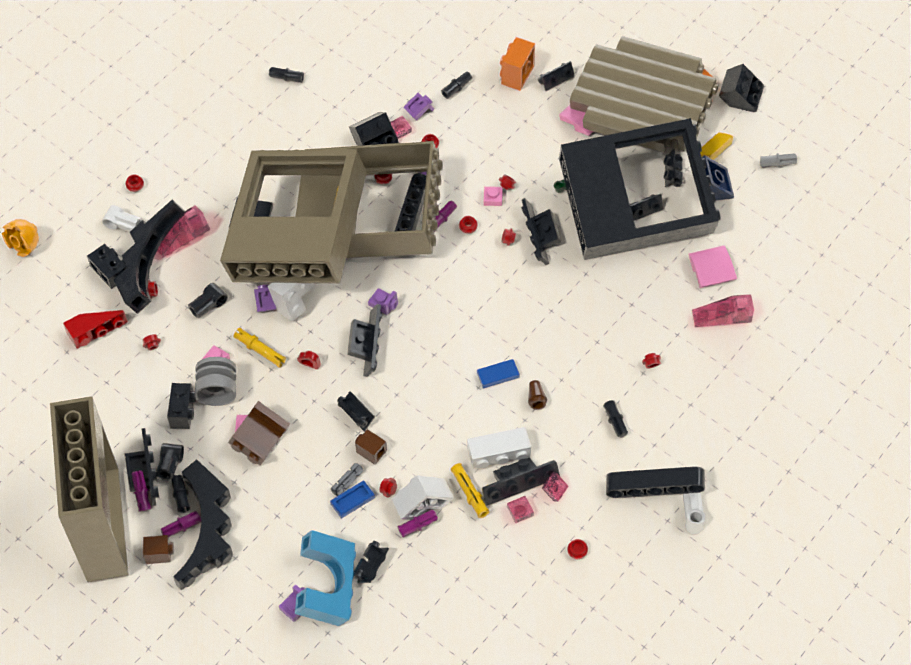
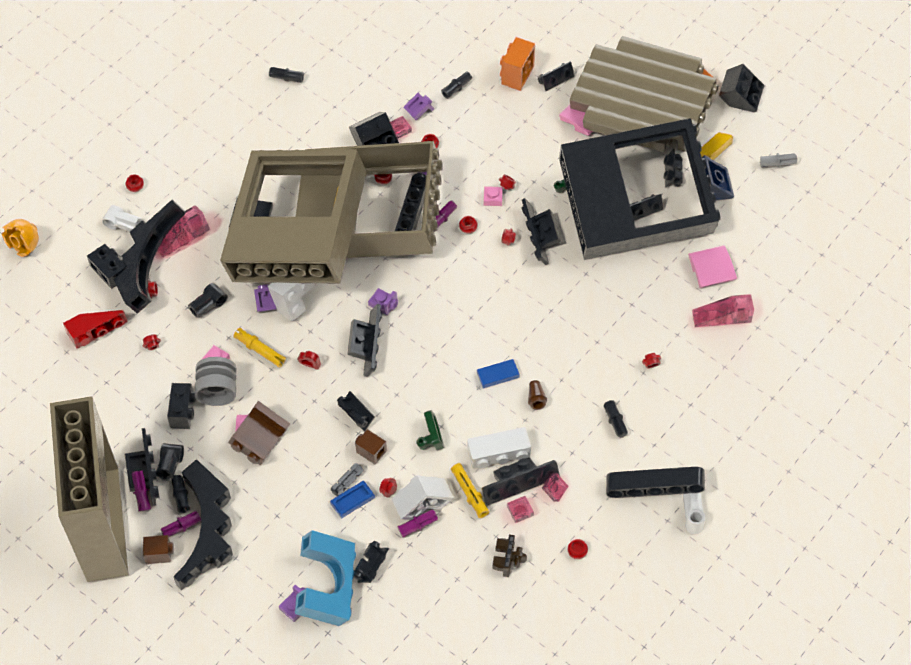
(435, 437): none -> dark green piece
(504, 563): none -> dark brown hips

